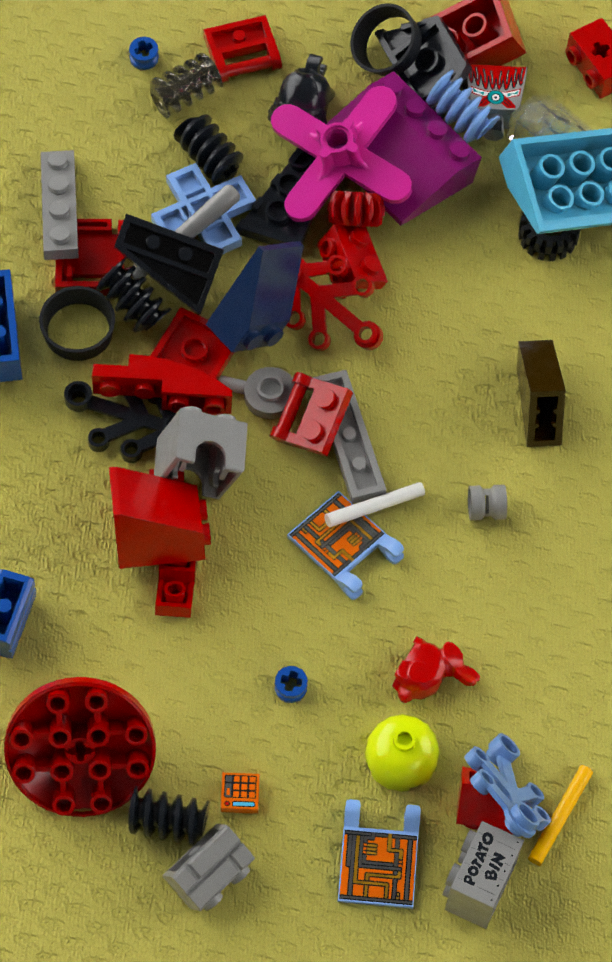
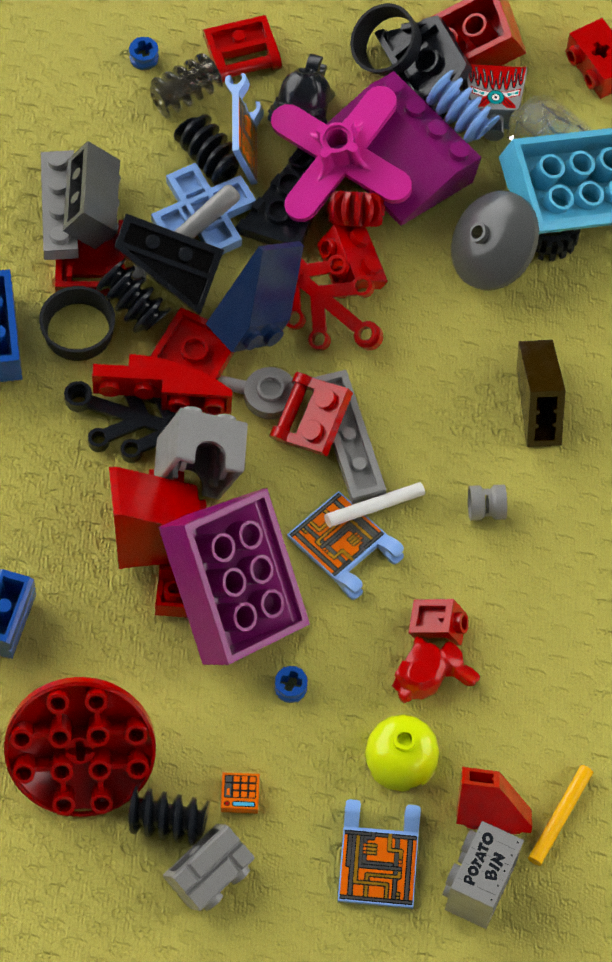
(92, 195): none -> dark grey brick
(234, 577): none -> magenta slope
(244, 127): none -> flag
(438, 620): none -> red bracket
(495, 240): none -> dark grey dish
(502, 786): medium blue plant -> none

